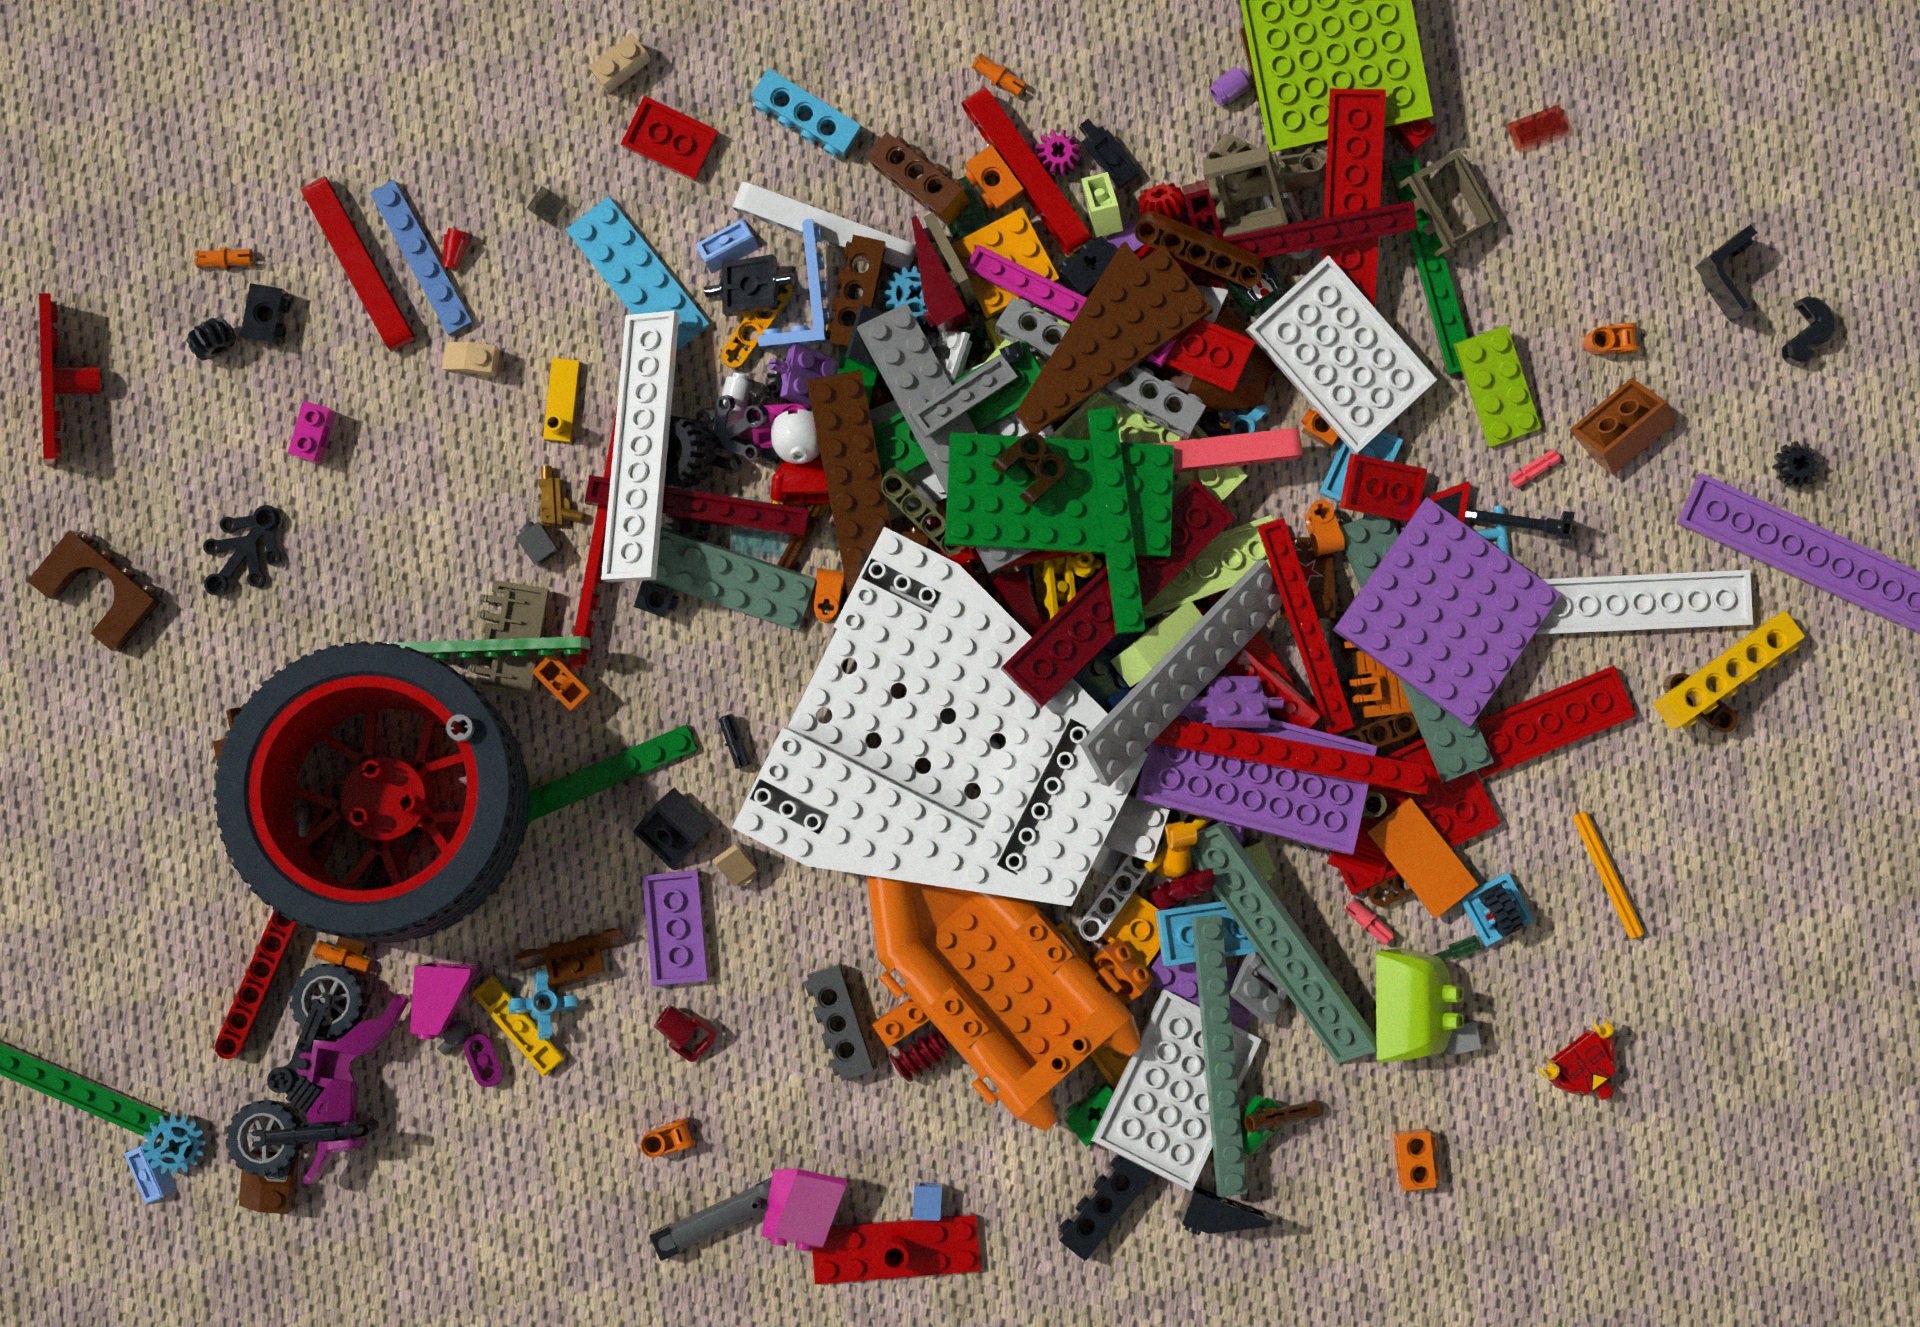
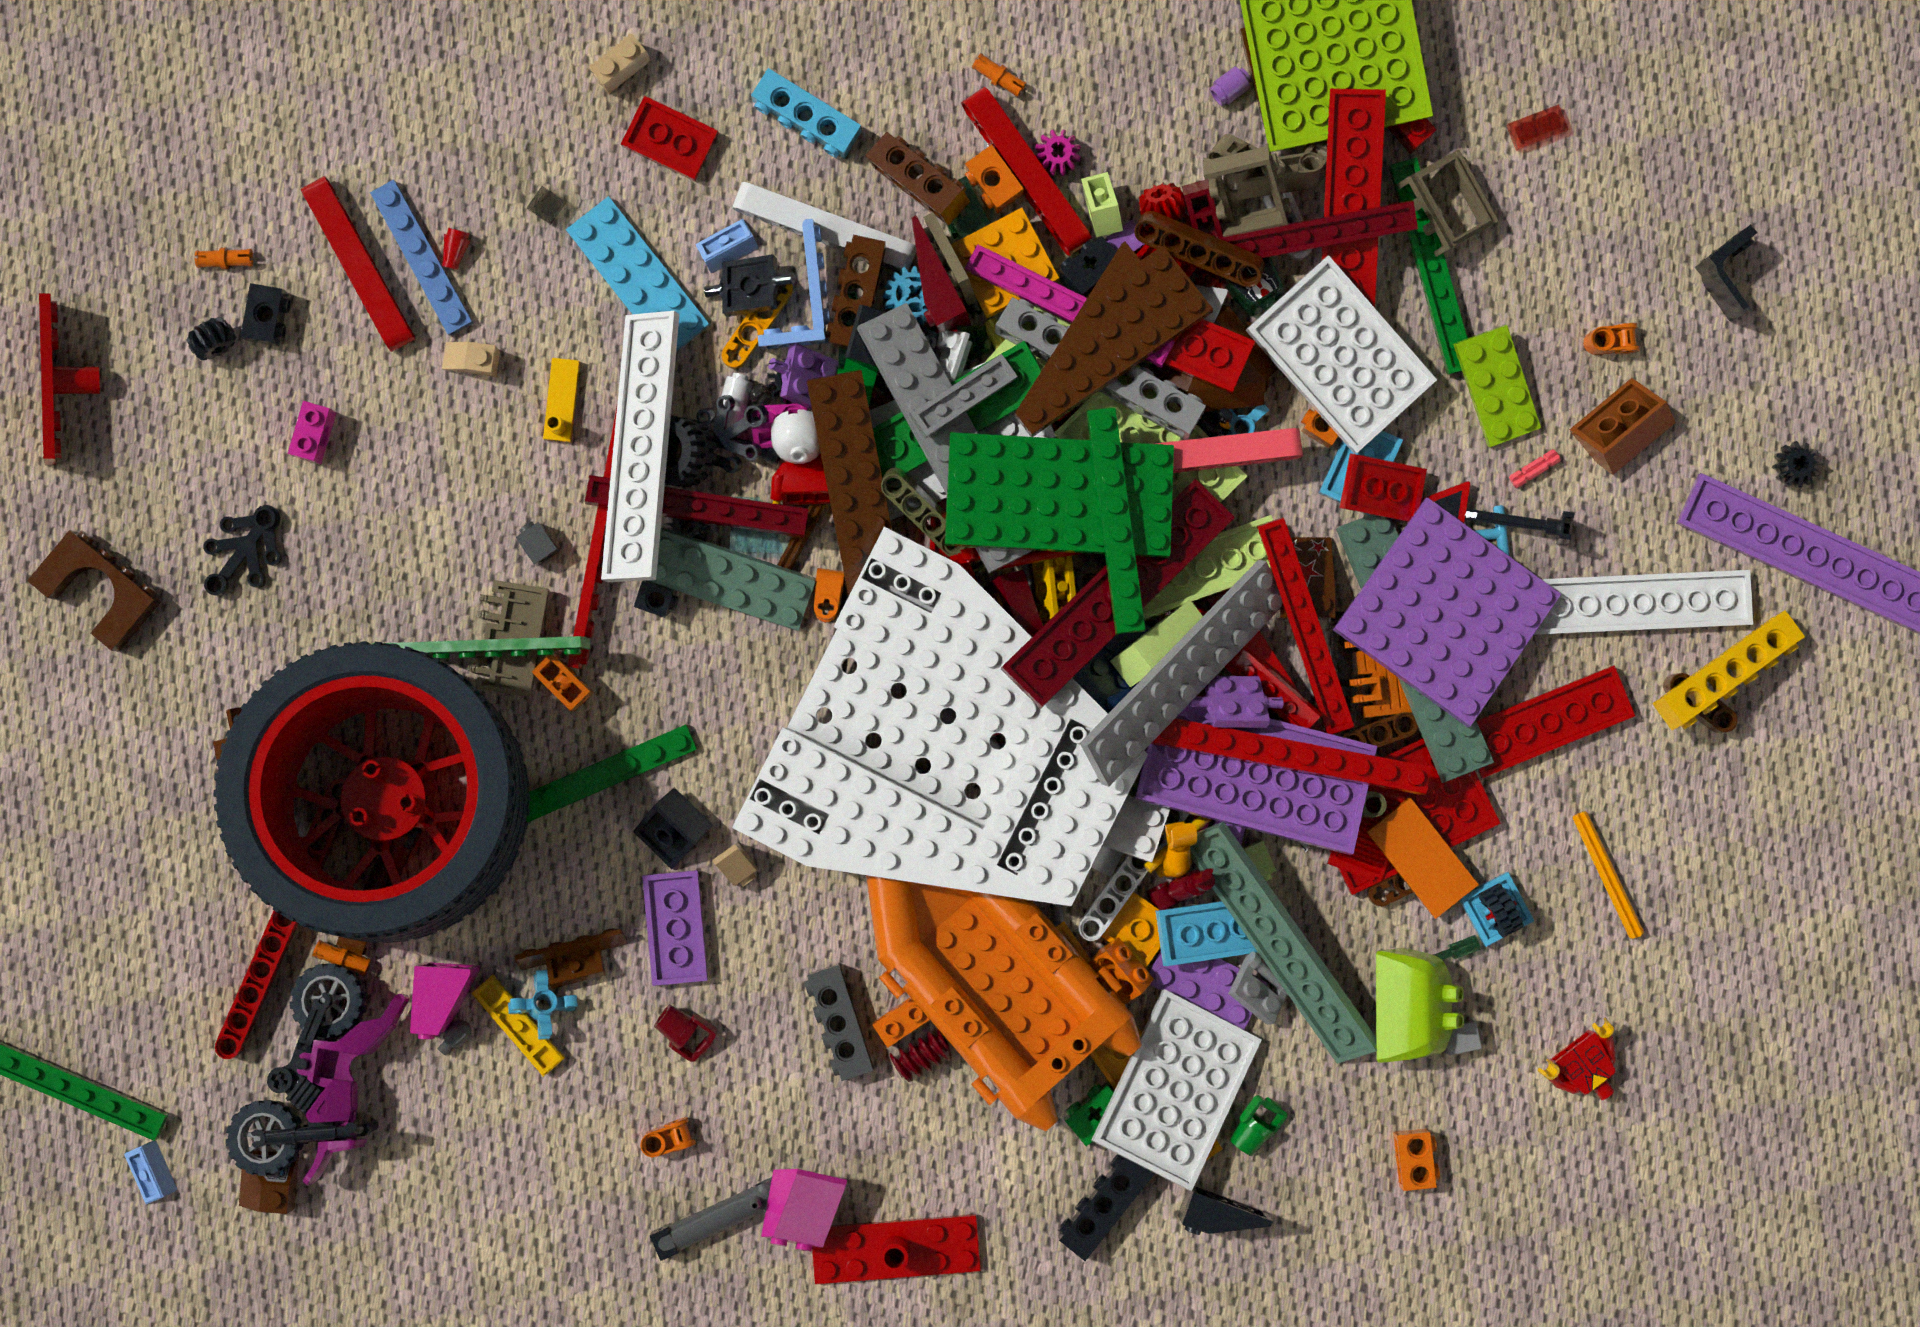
(183, 1138): medium azure gear -> none
(460, 737): light grey bush -> none
(481, 1059): magenta plate -> none
(553, 507): pearl gold piece -> none
(734, 741): black axle -> none
(916, 535): reddish brown plate -> none
(927, 1201): medium blue panel -> none
(1012, 353): black hinge -> none
(1034, 463): dark brown piece -> none
(1084, 564): yellow plate -> none
(1108, 154): black hinge -> none
(1219, 1055): sand green plate -> none
(1273, 1117): reddish brown pin -> none
(1324, 533): orange piece -> none
(1369, 921): coral axle -> none
(1818, 332): black animal -> none

